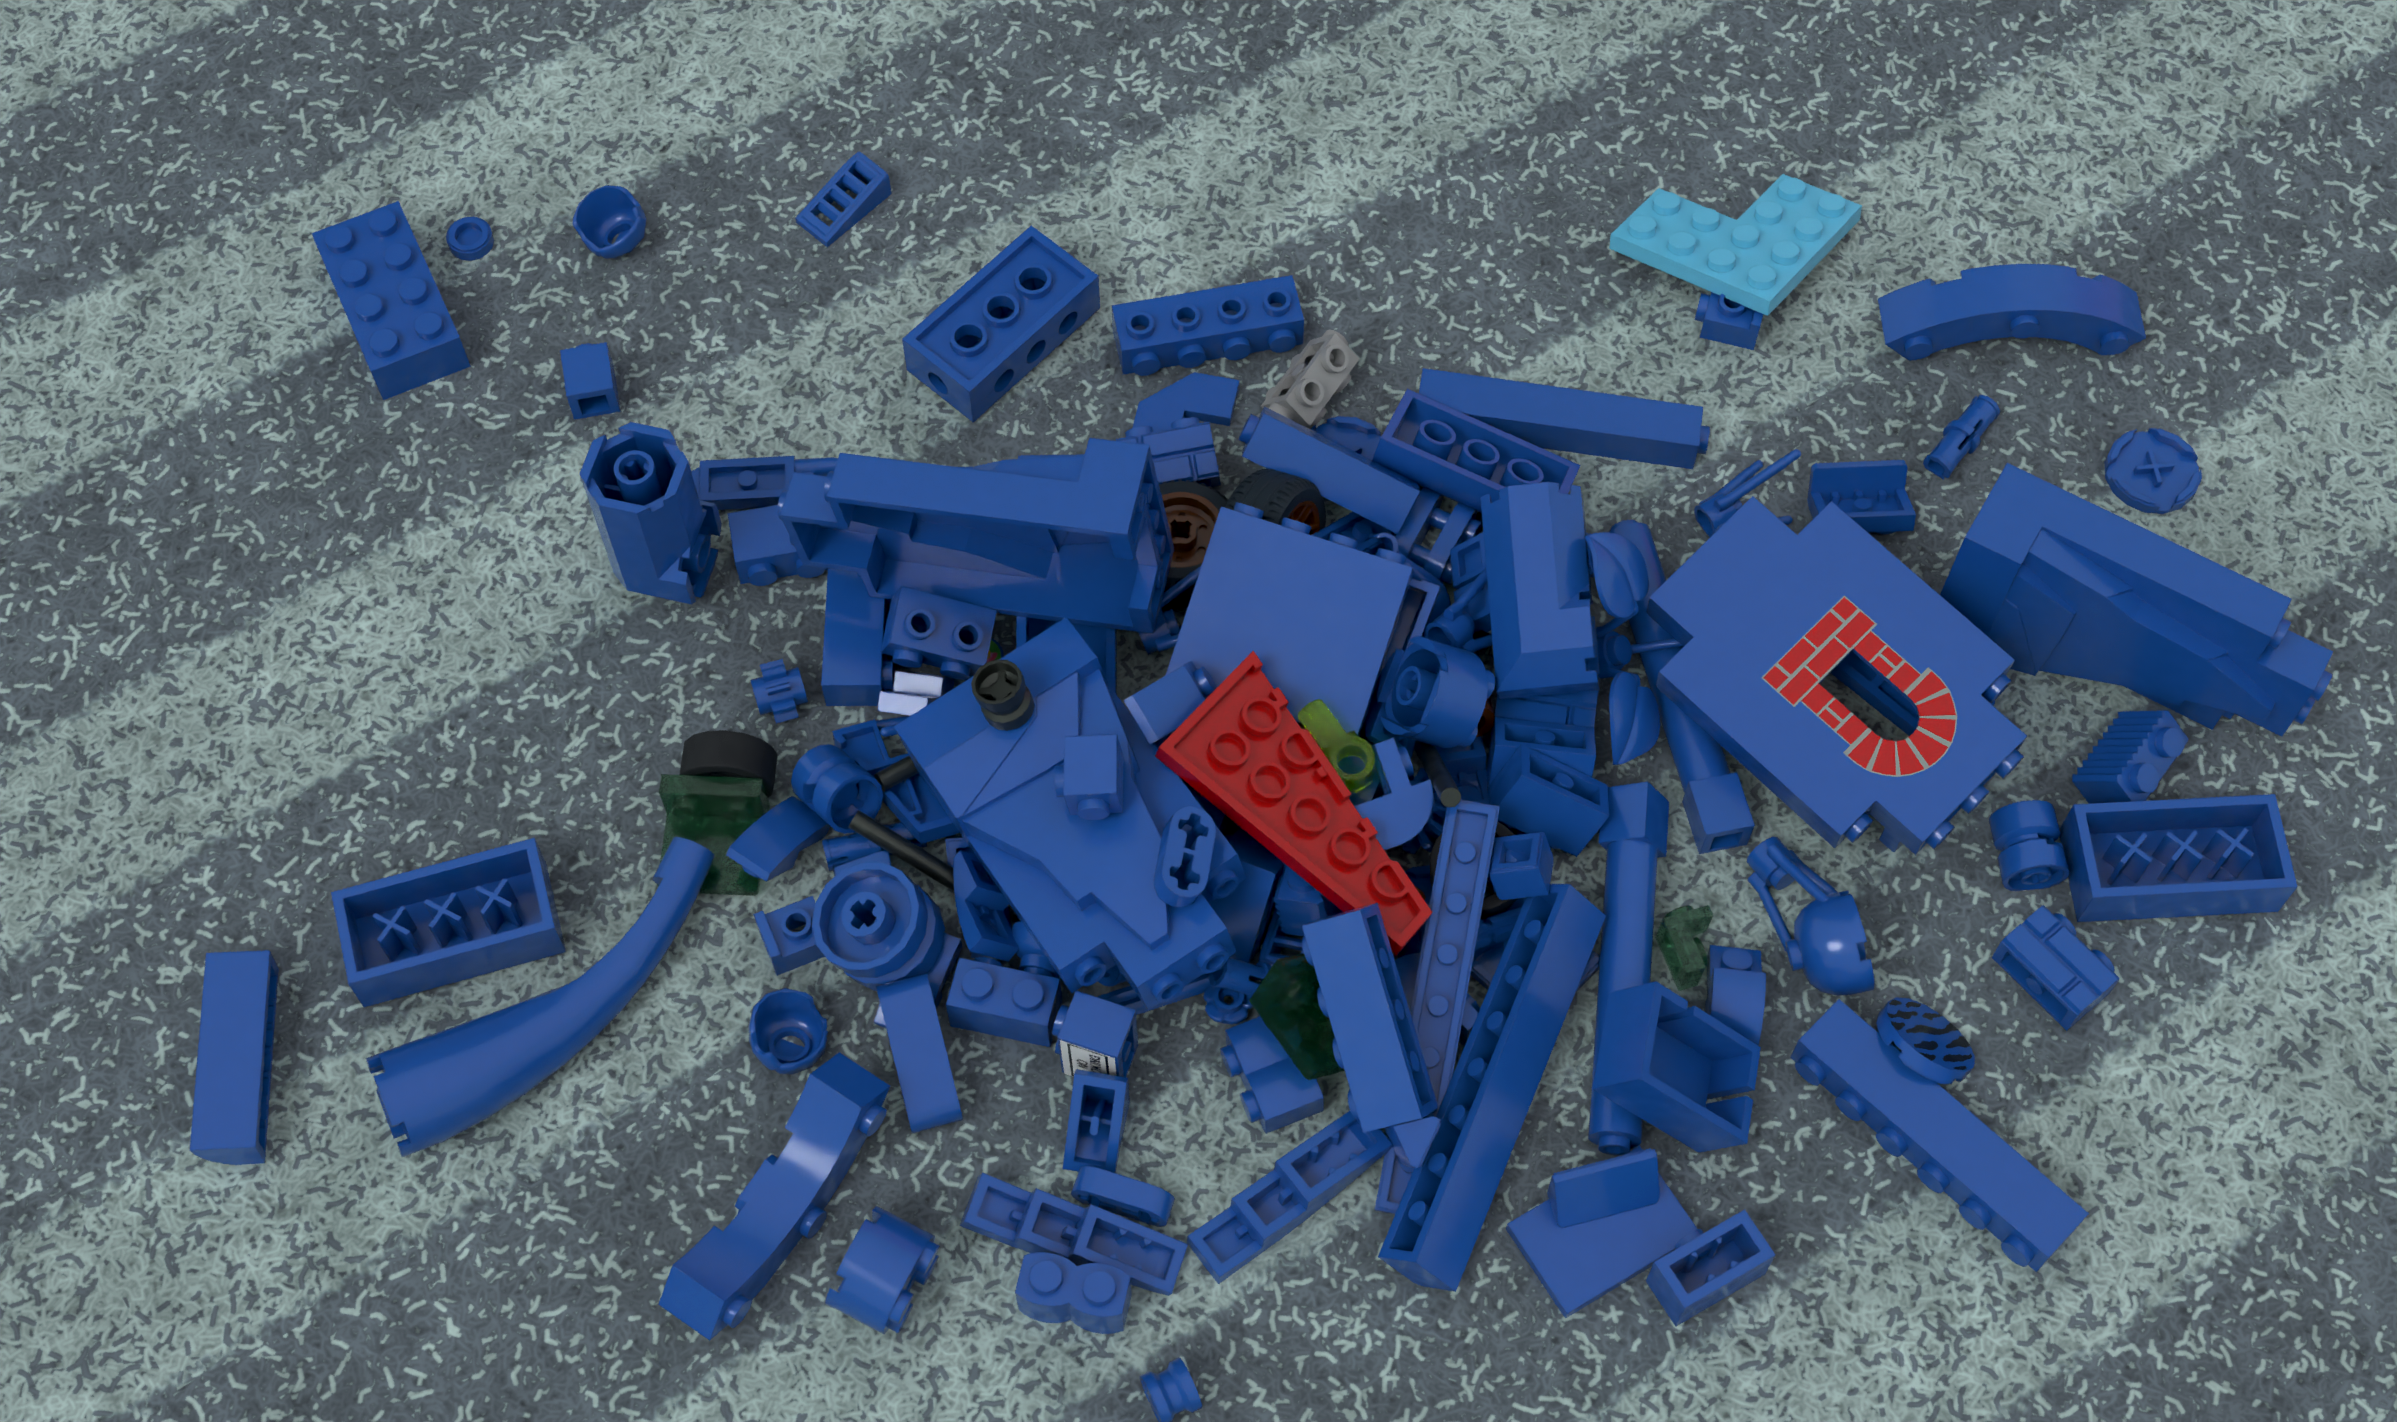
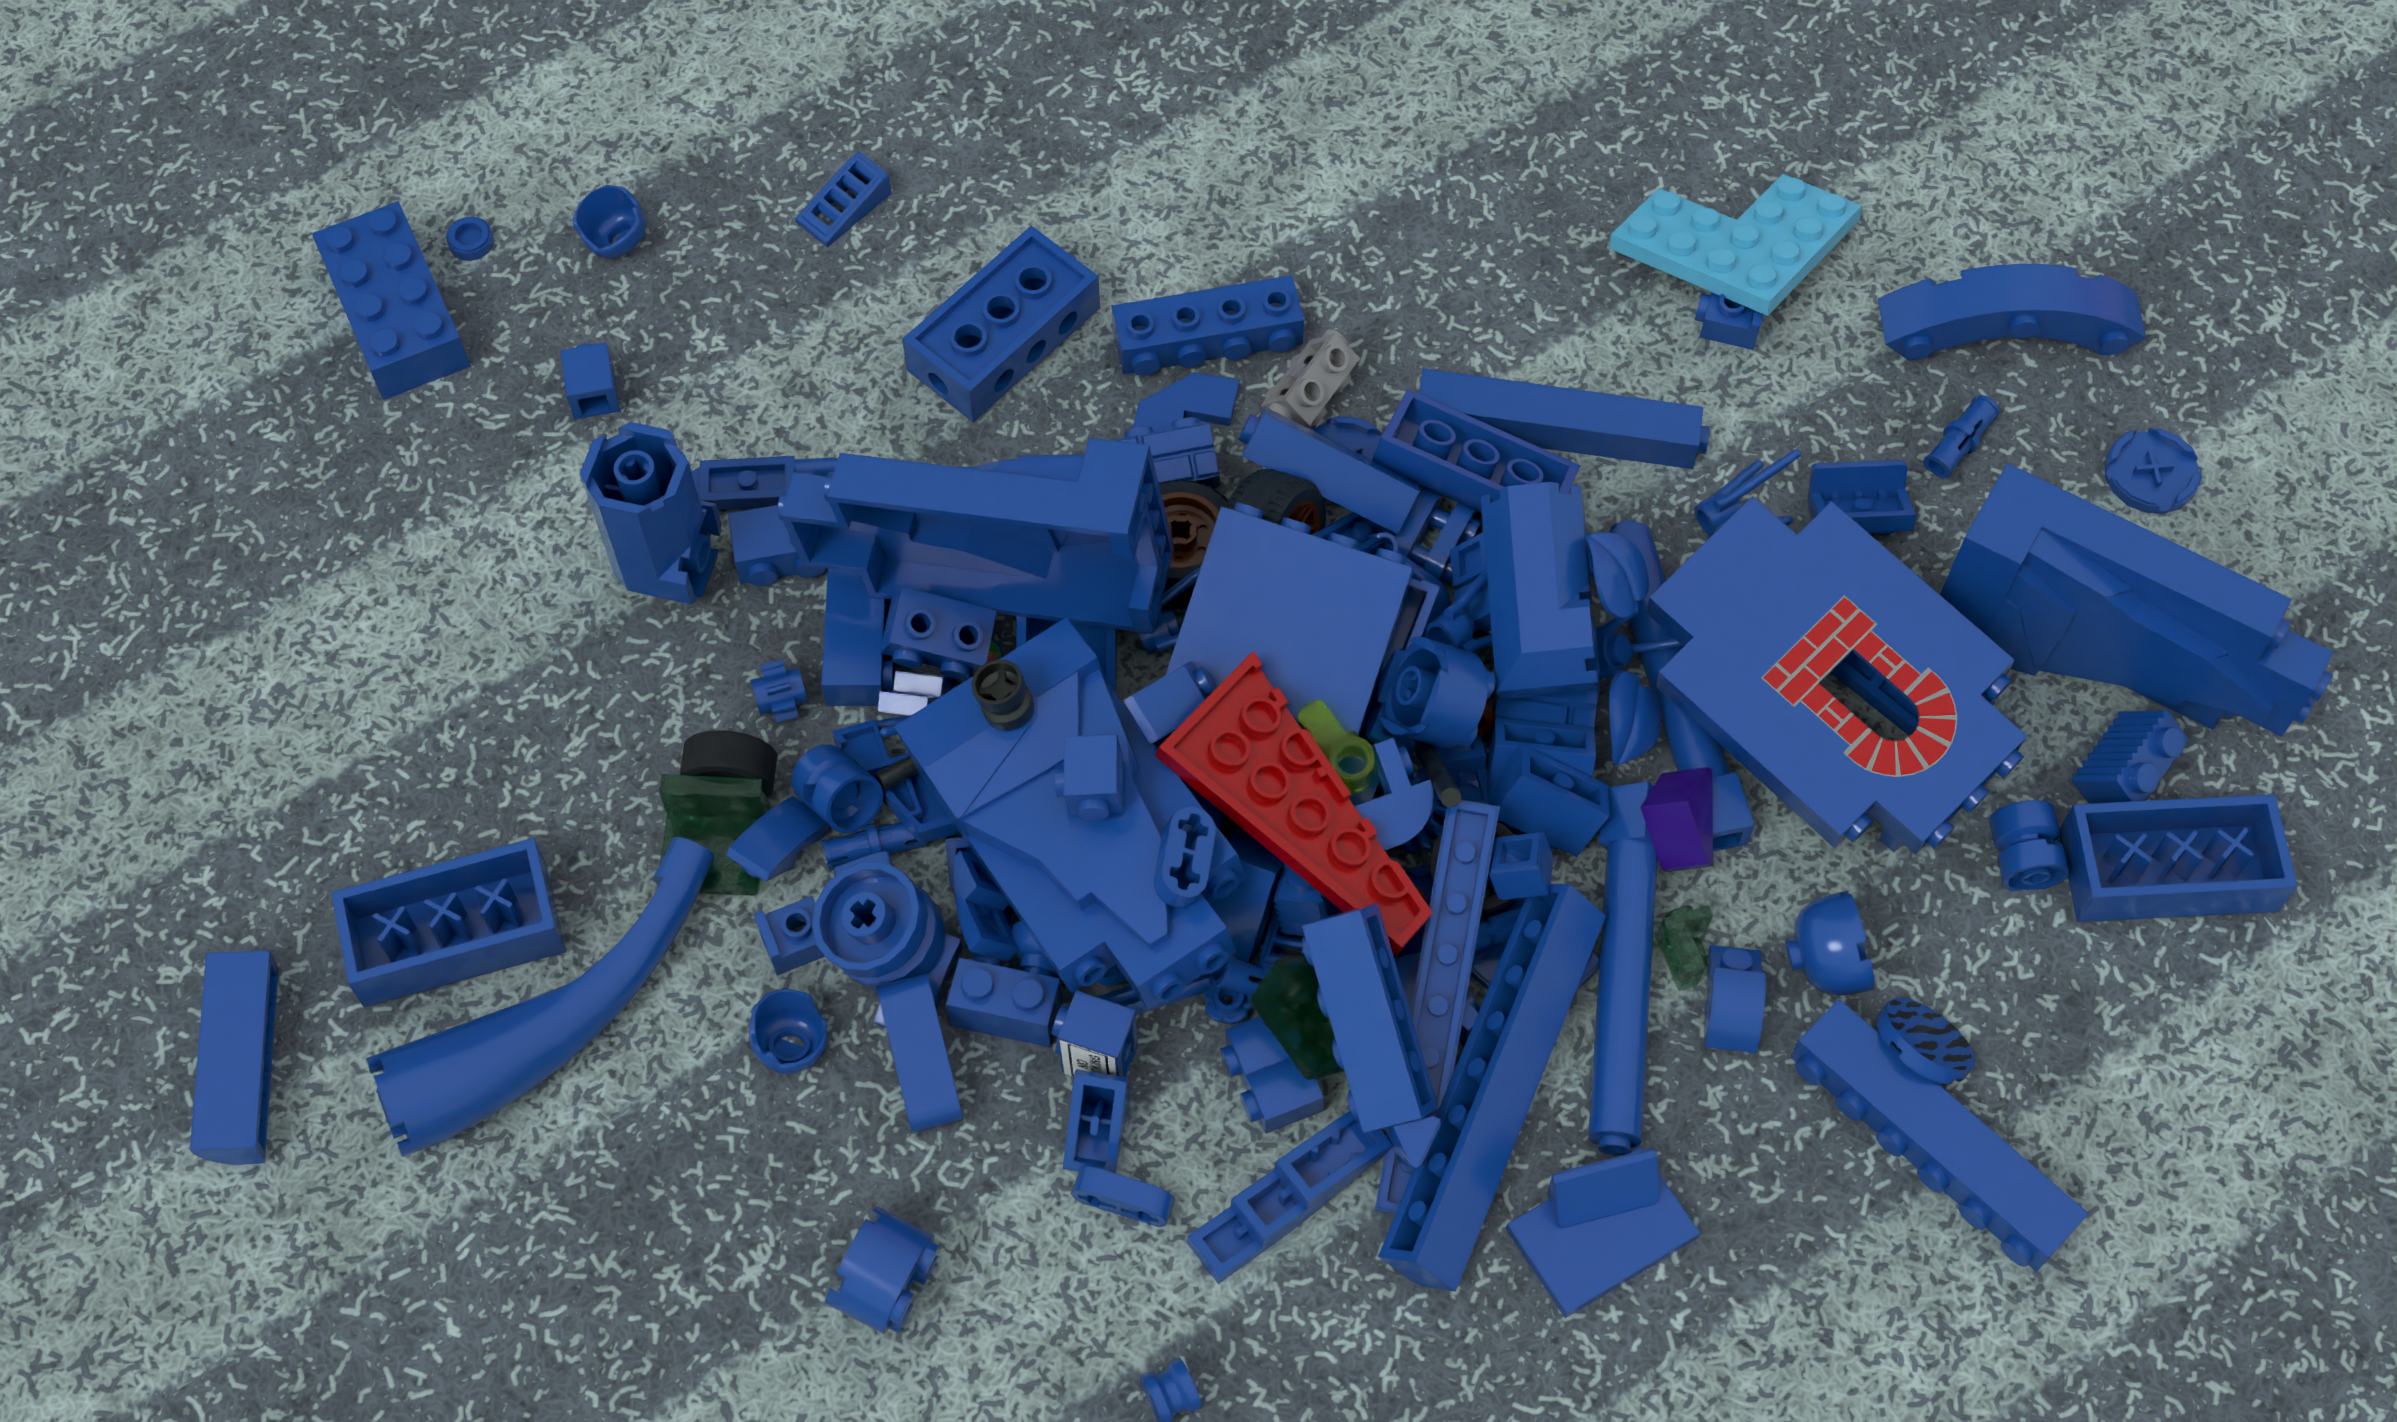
(781, 1202): blue brick -> none
(903, 849): pearl dark grey bar -> none
(1082, 1235): blue slope -> none
(1087, 1294): blue brick -> none
(1669, 1061): blue piece -> none
(1681, 819): none -> dark purple slope
(1709, 1267): blue brick -> none
(1780, 867): blue plant -> none
(2056, 966): blue brick -> none

